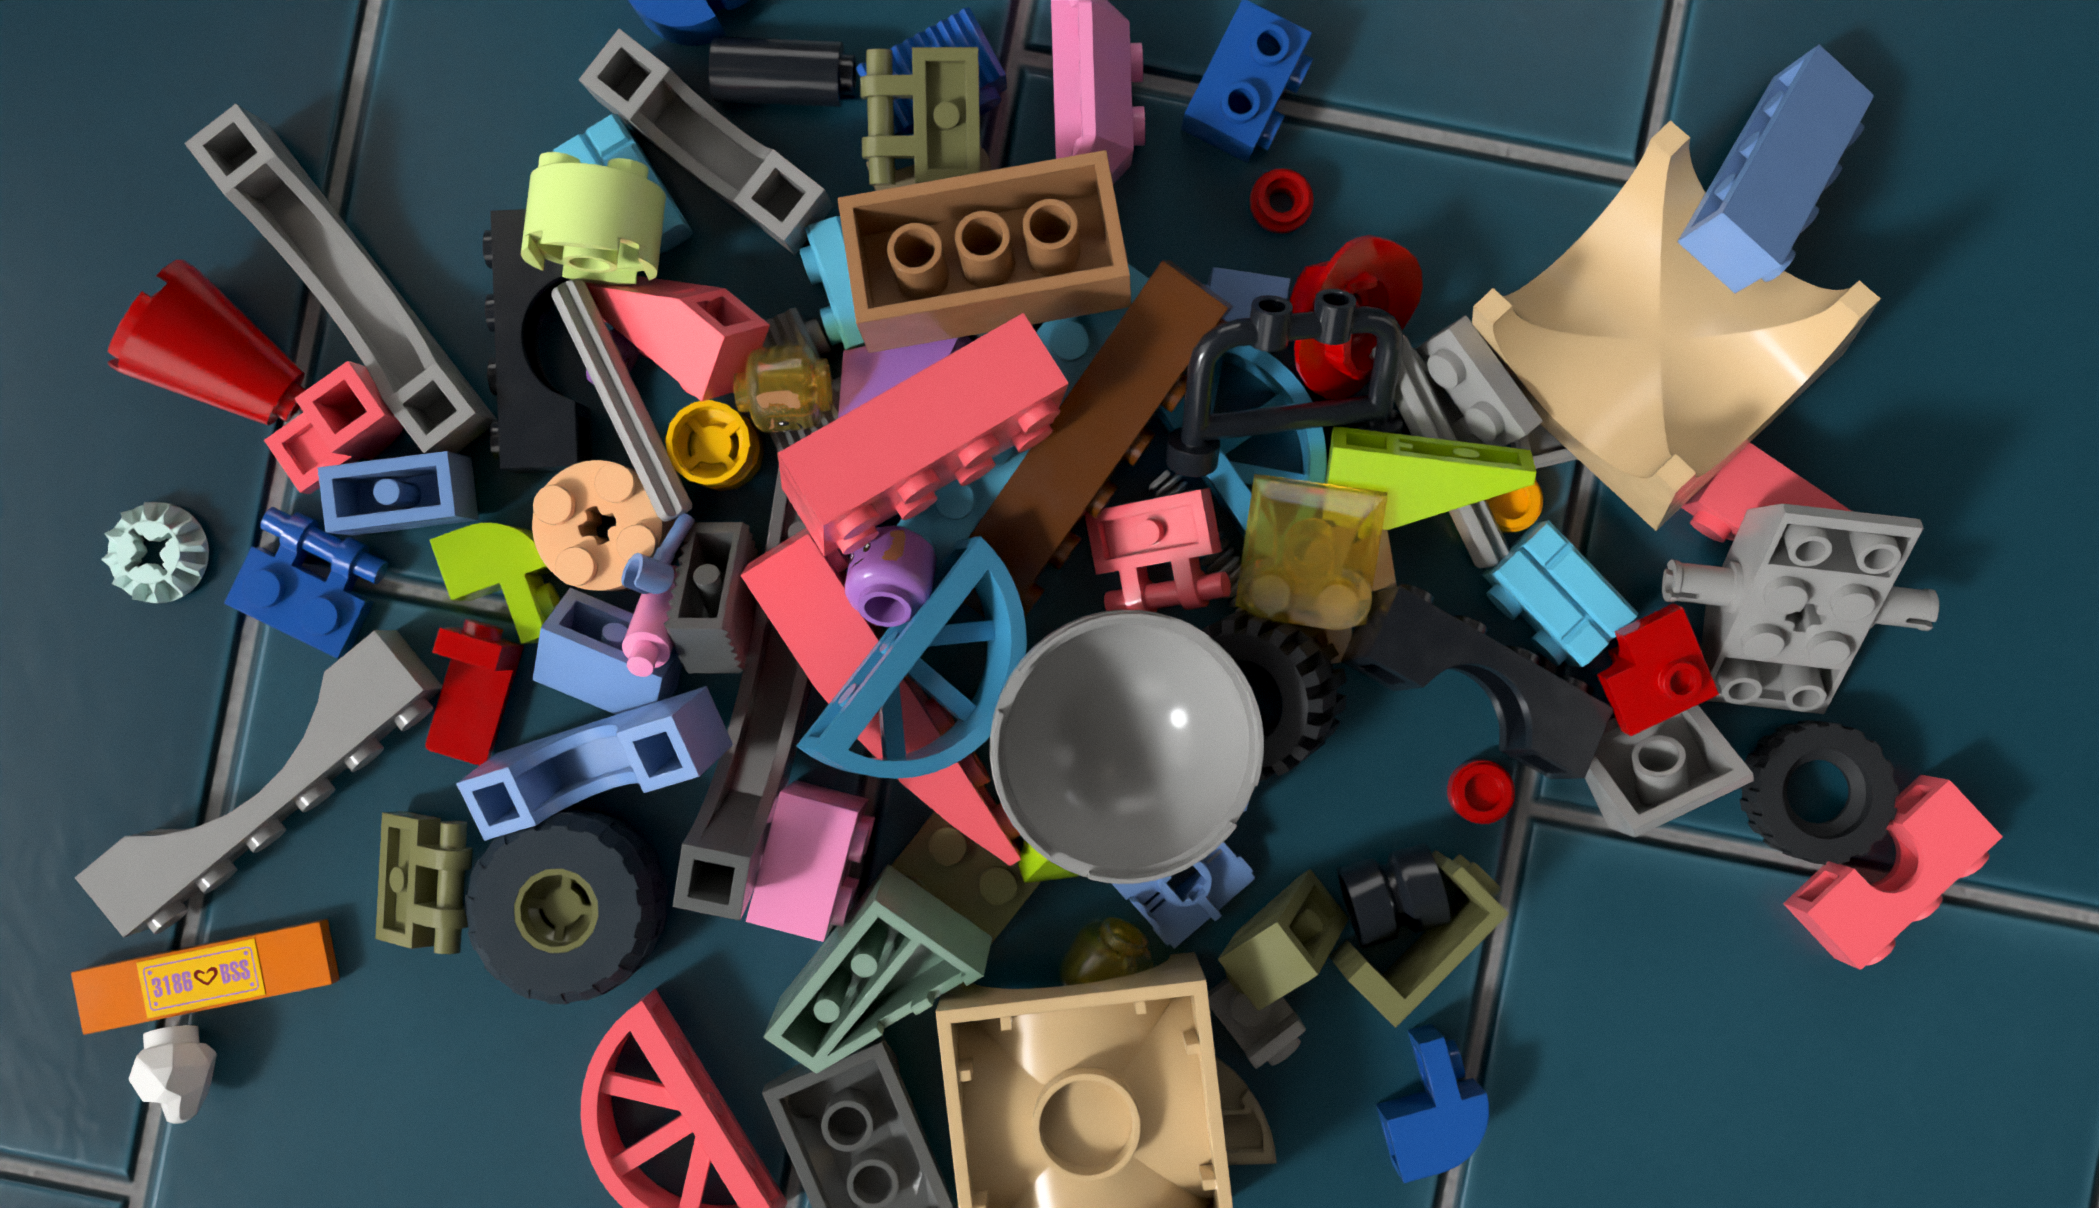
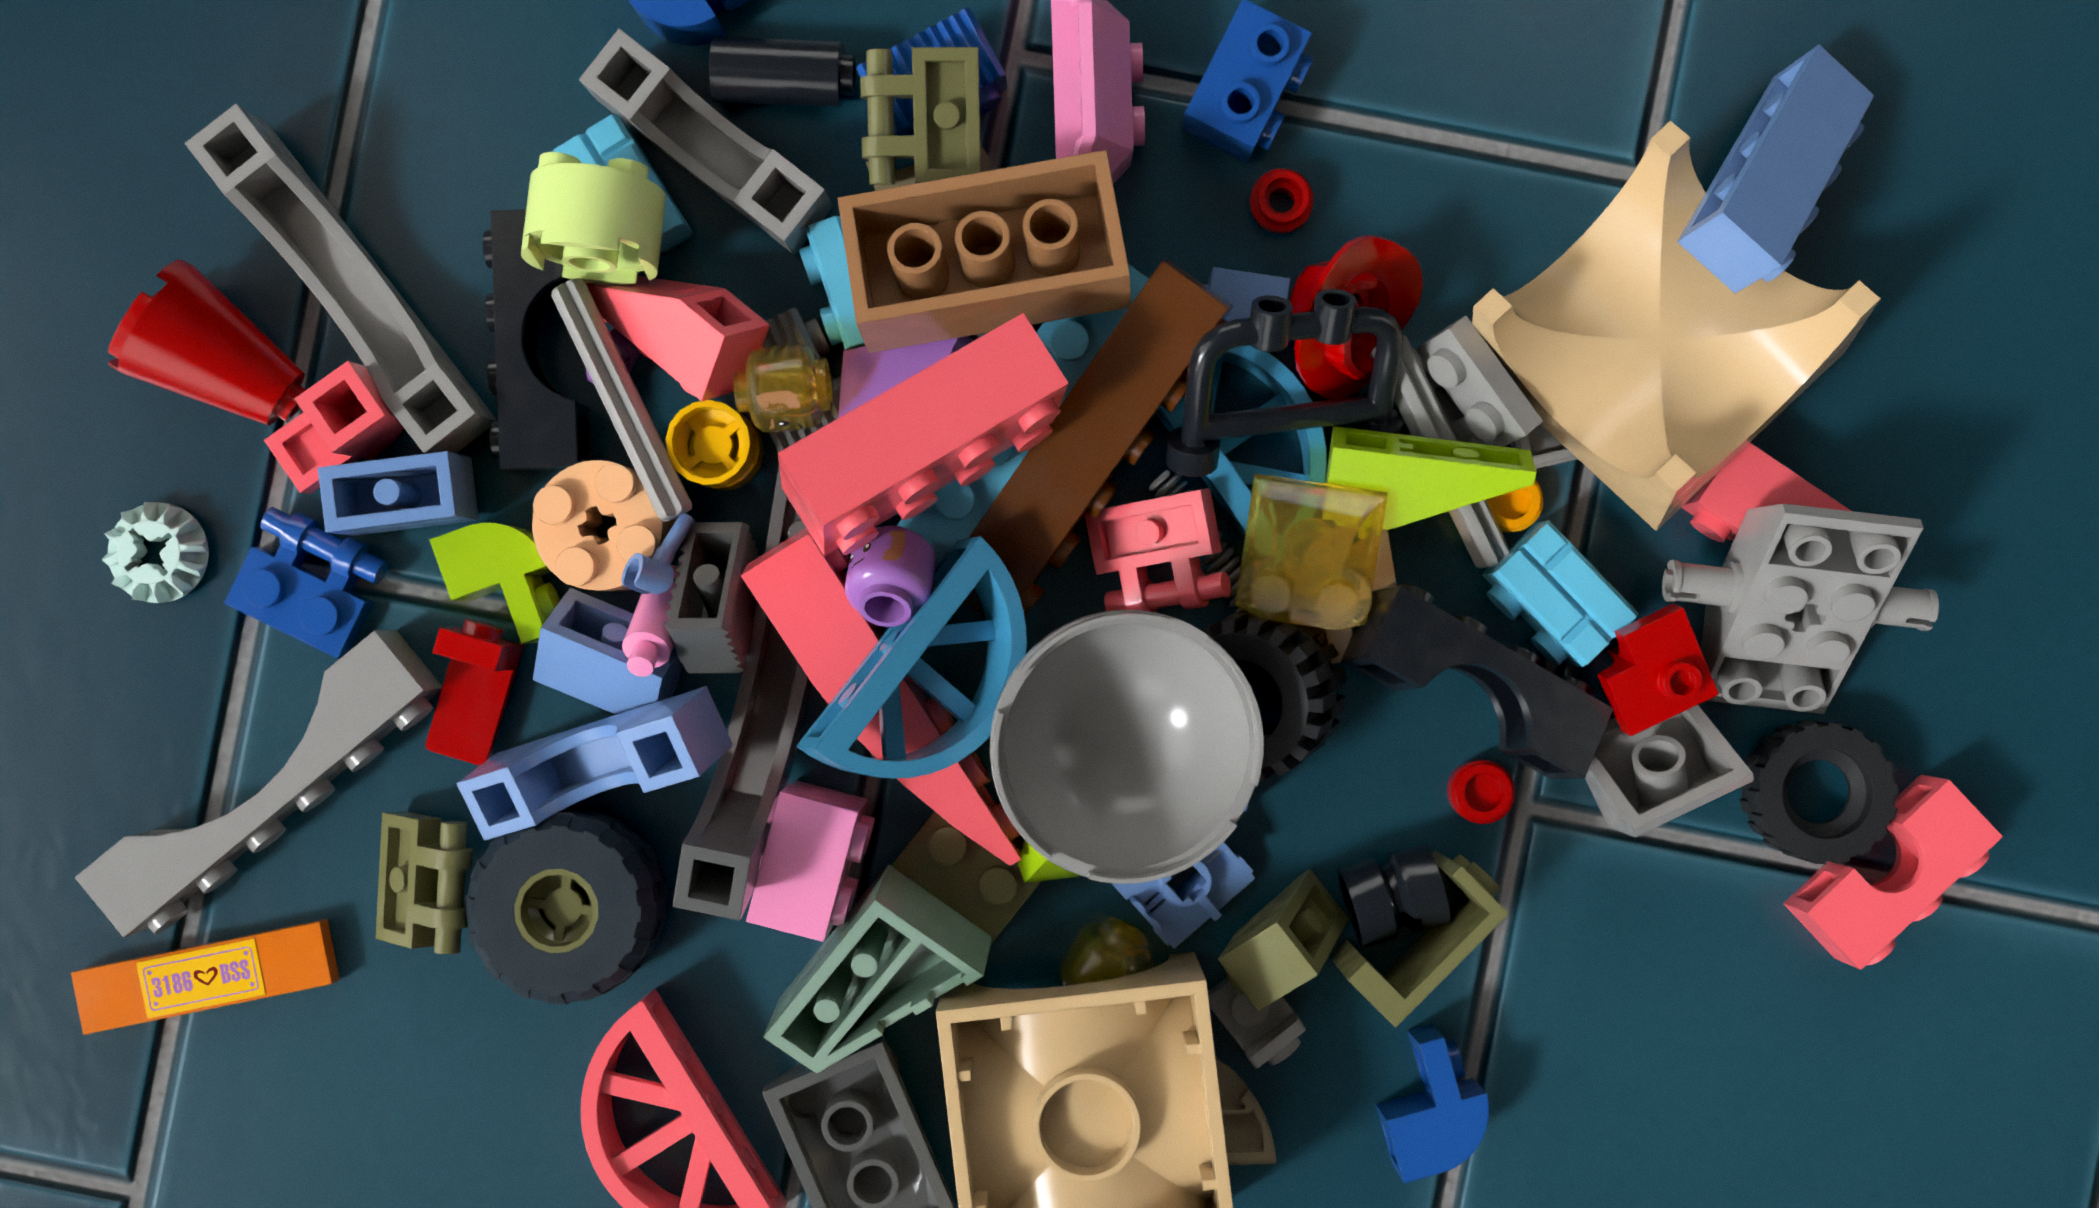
(174, 1071): white rock -> none

